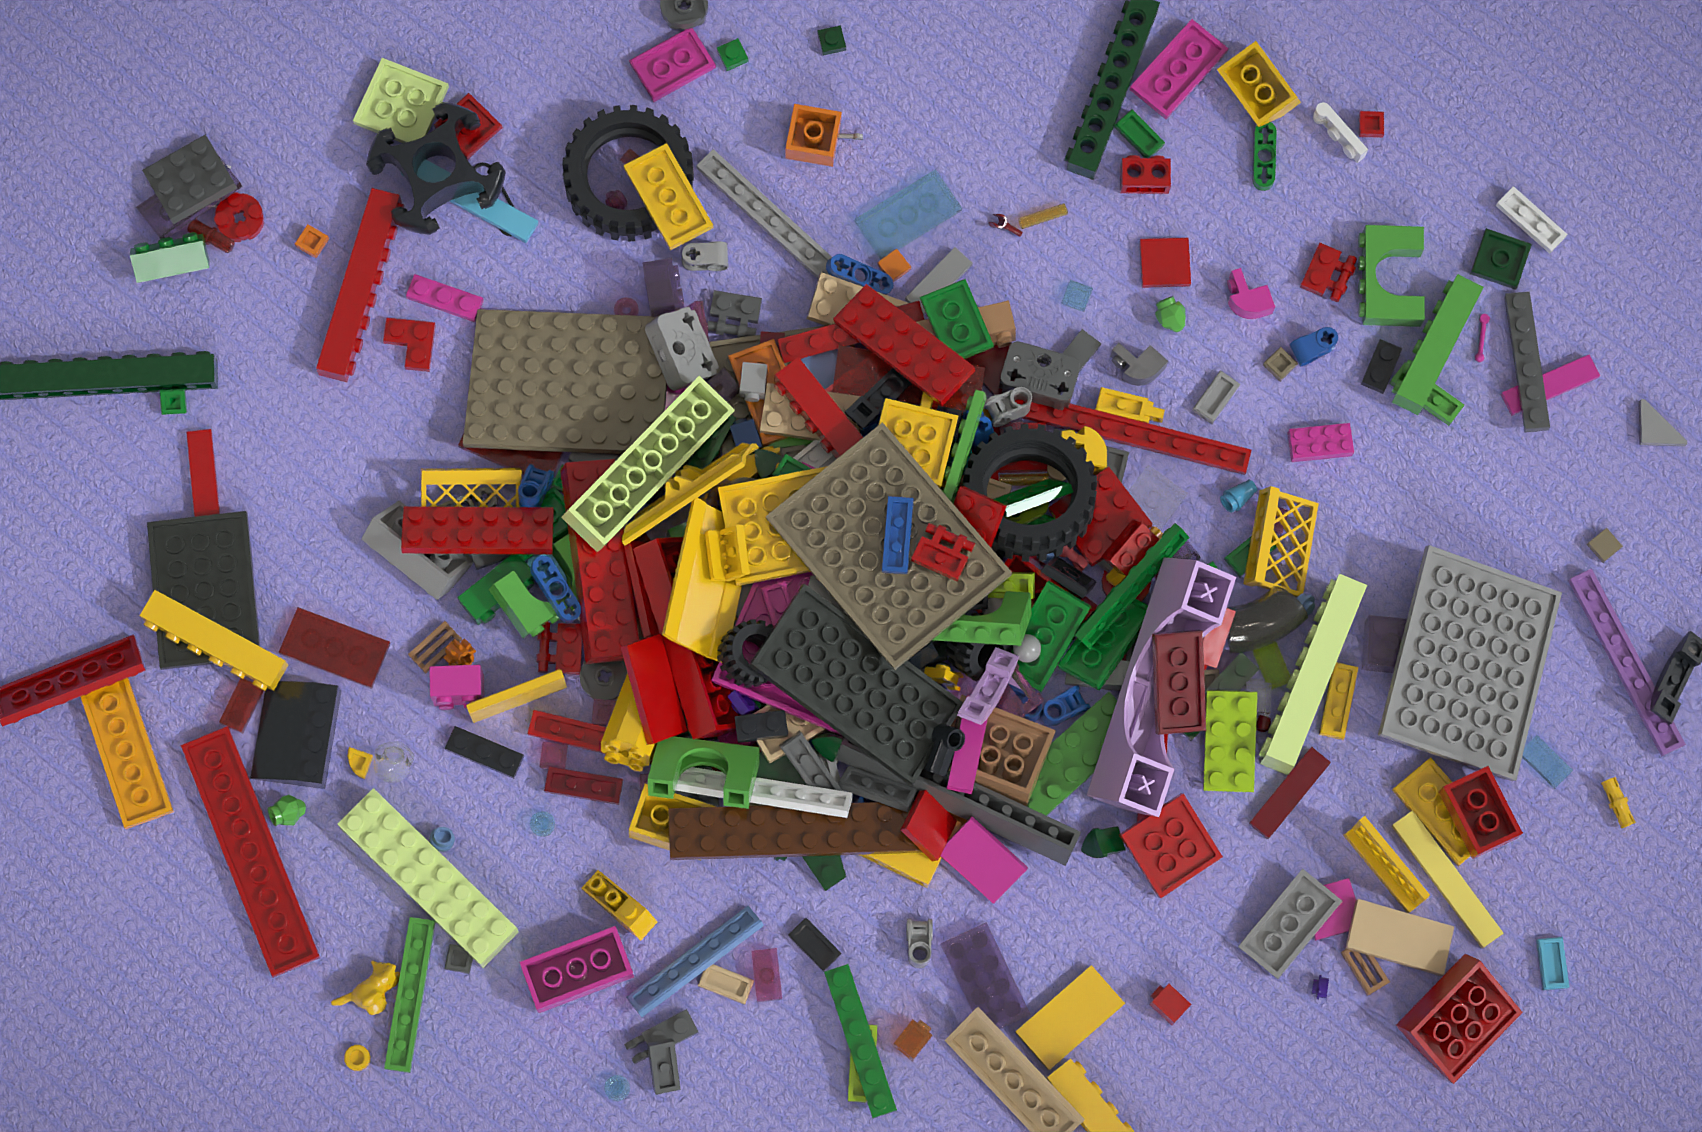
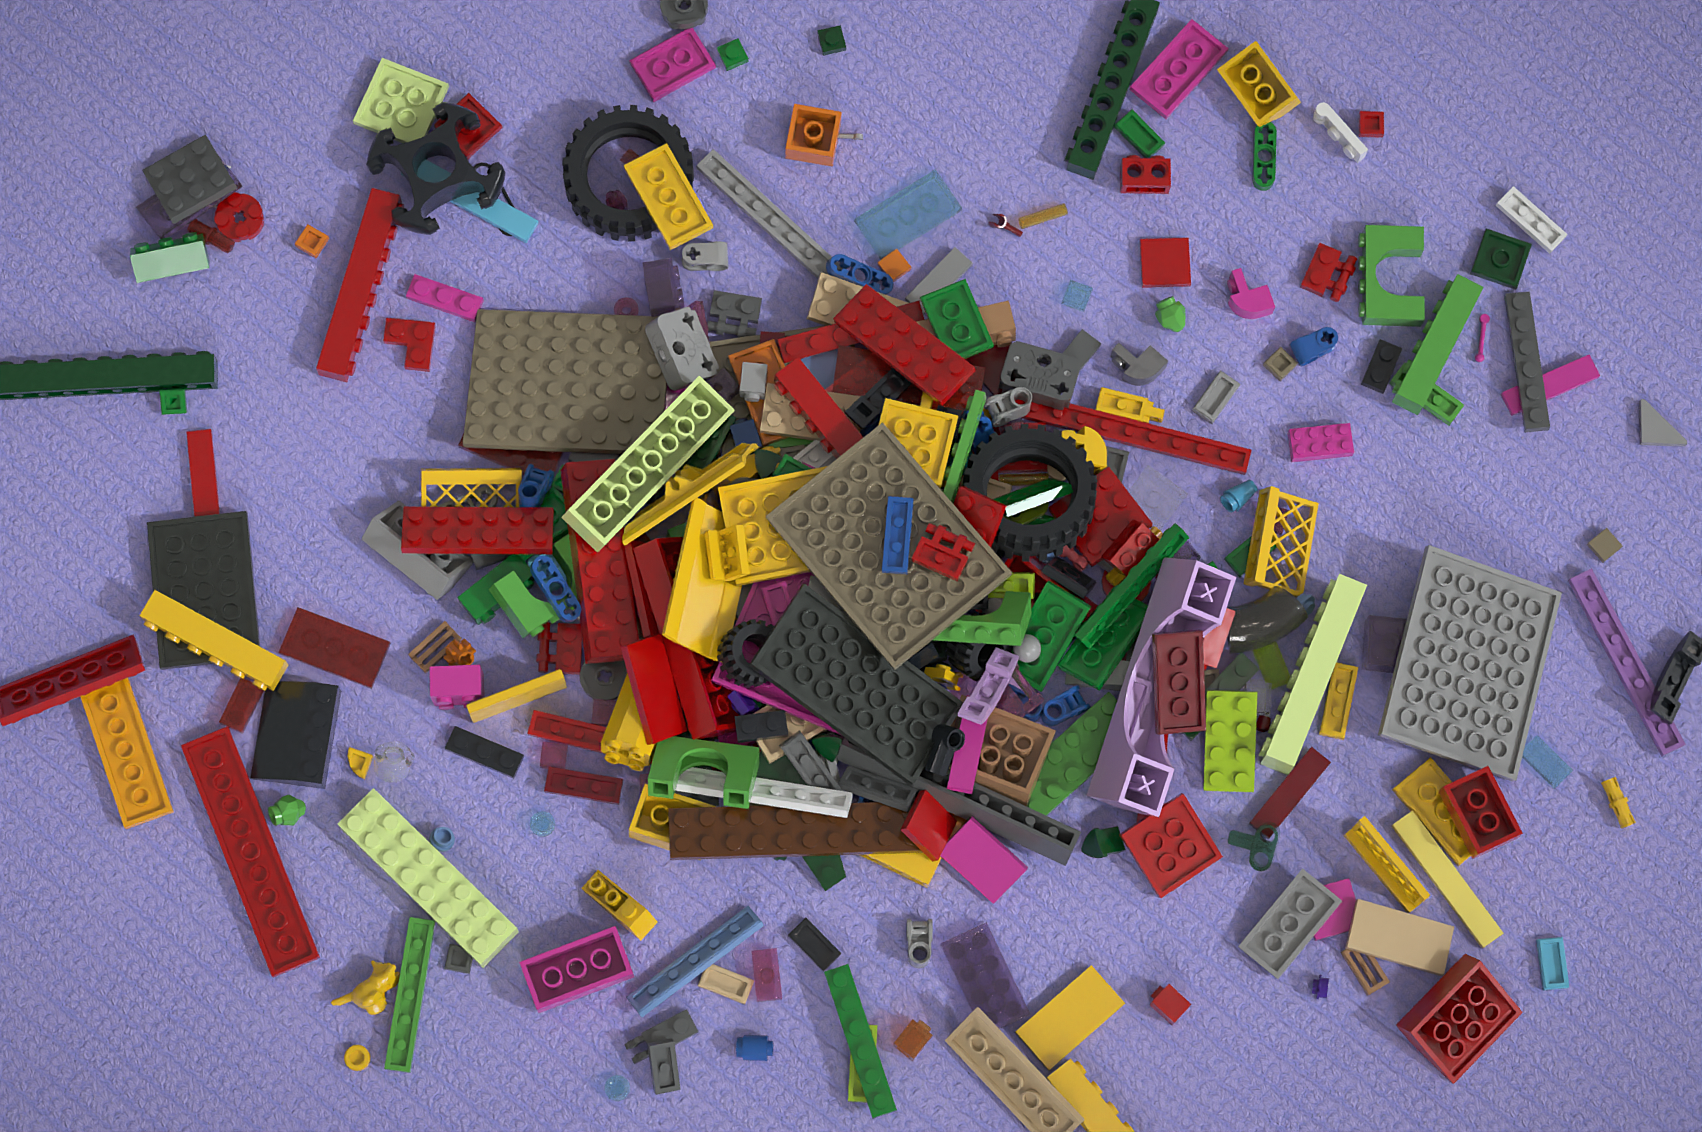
(754, 1047): none -> blue brick
(1257, 844): none -> beam

